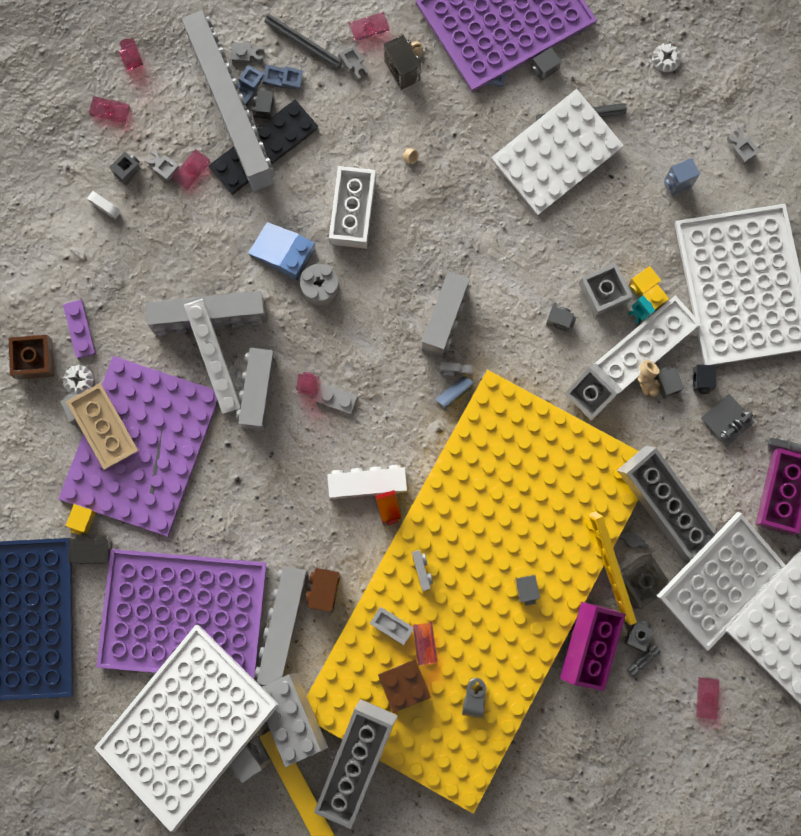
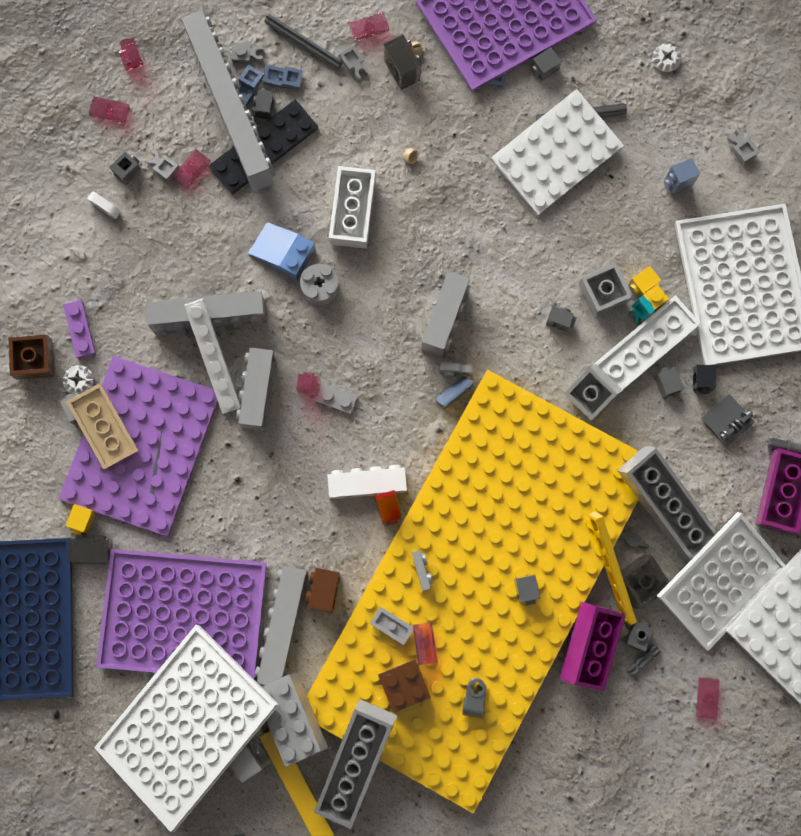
(648, 372): tan arm -> none

